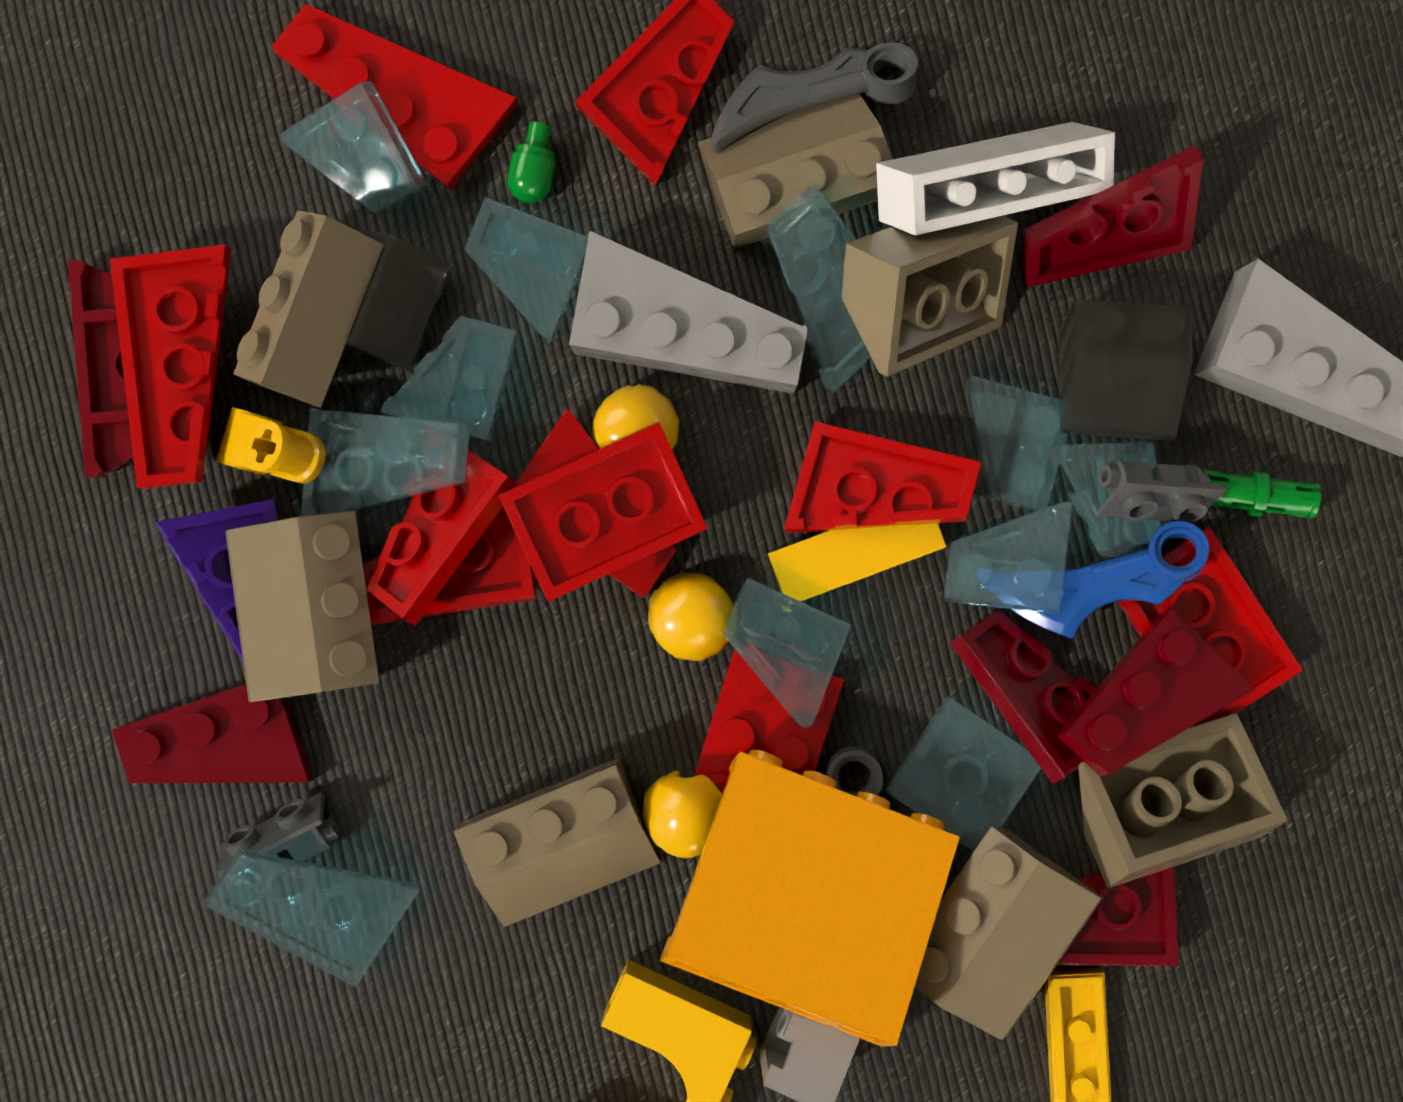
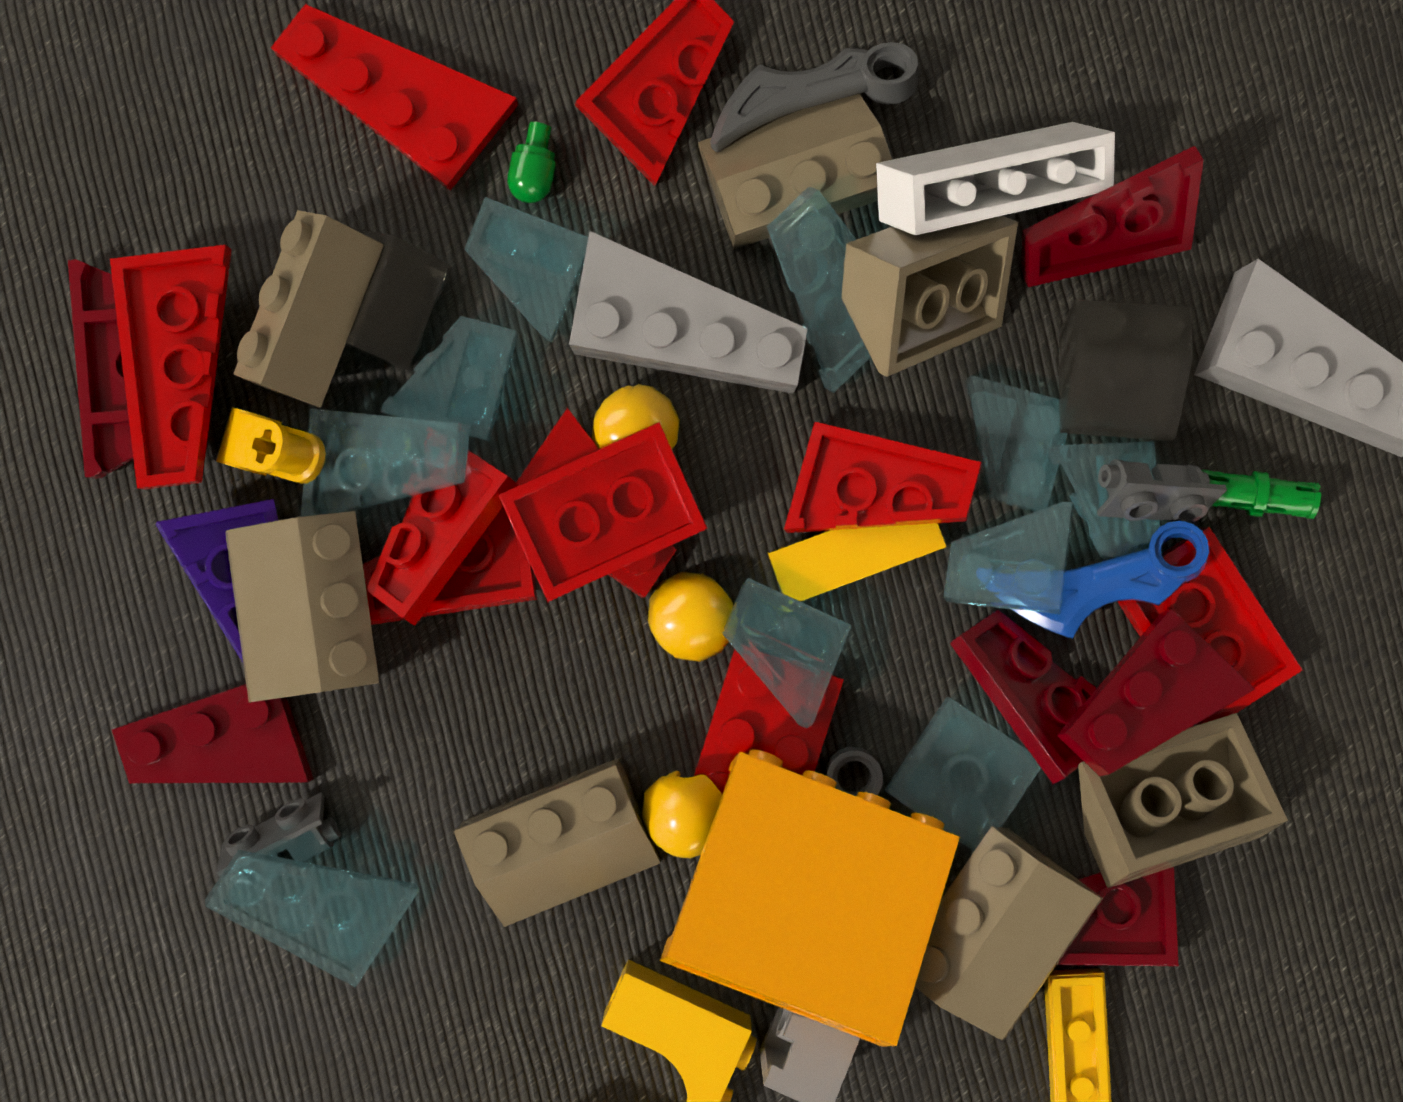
(358, 148): clear light blue wing -> none

